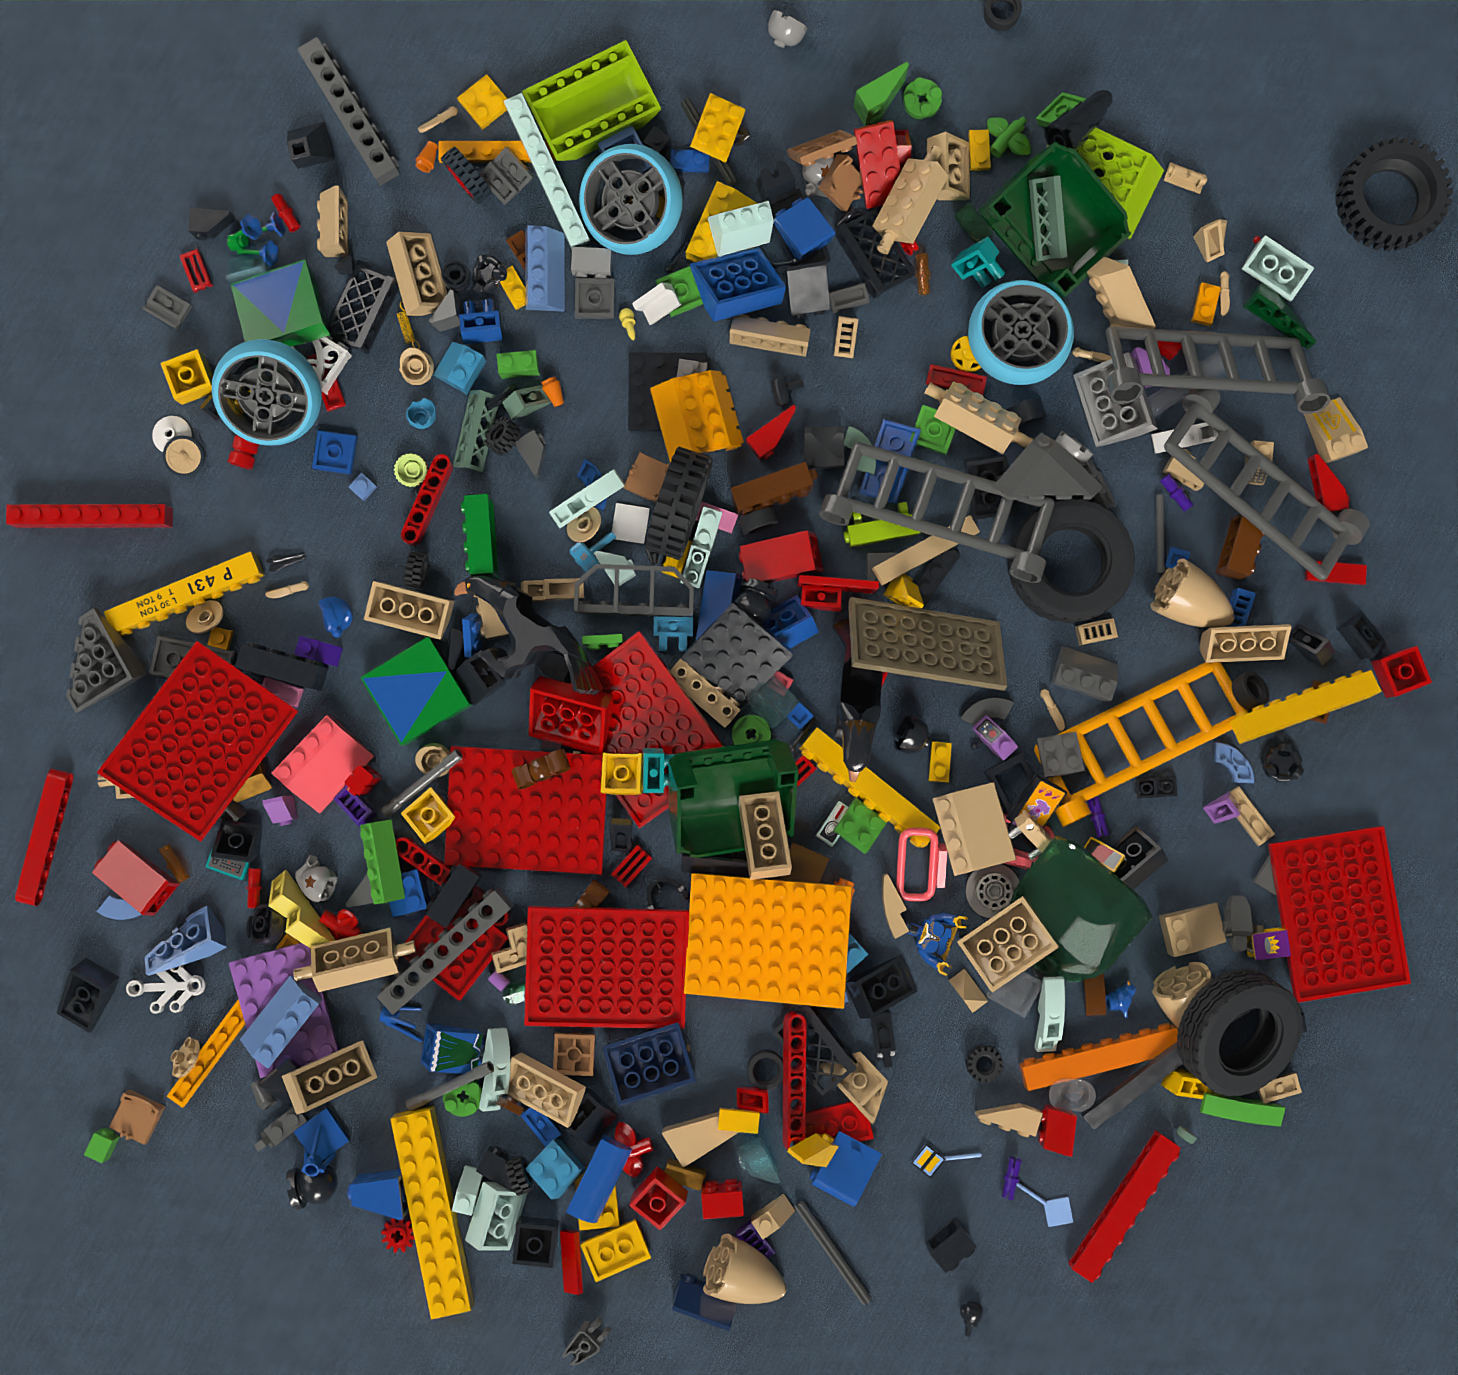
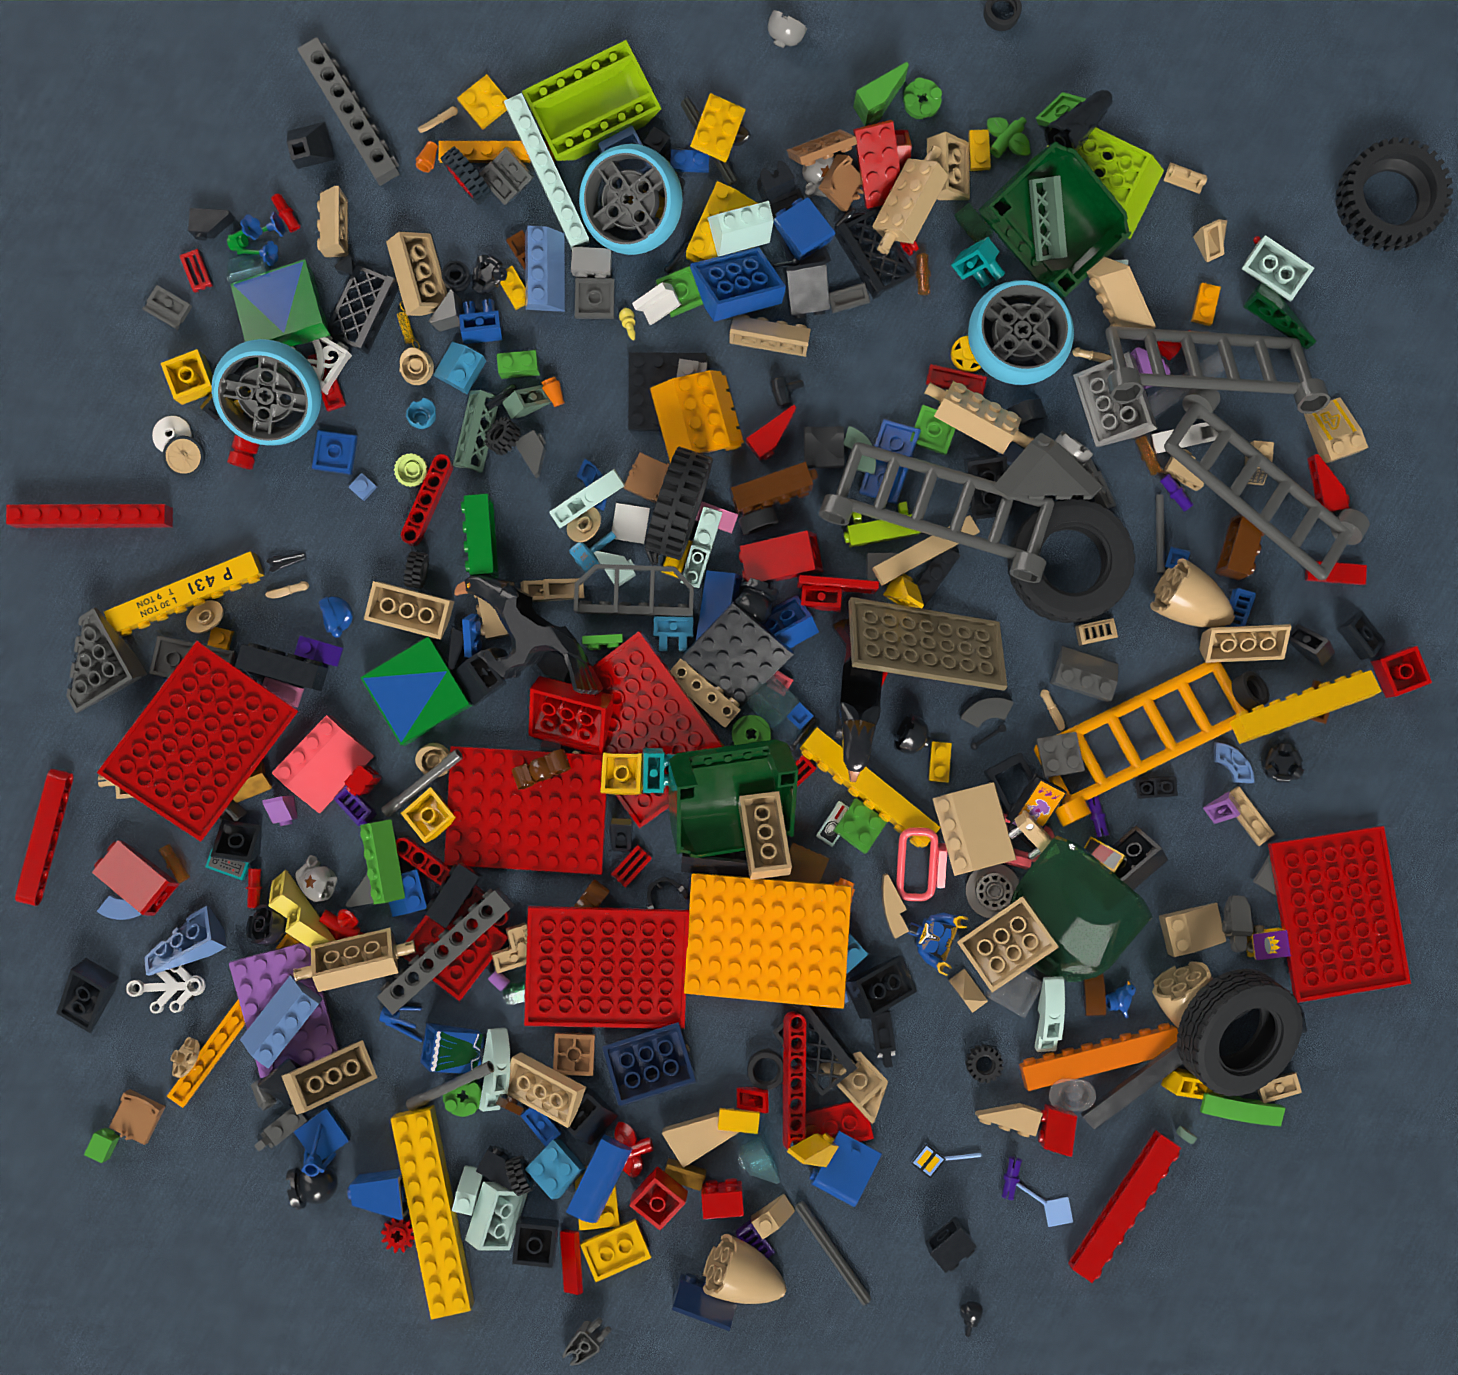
(846, 320): tan slope -> none
(994, 738): medium lavender slope -> none
(1148, 455): none -> clear orange pin
(1225, 298): tan piece -> none

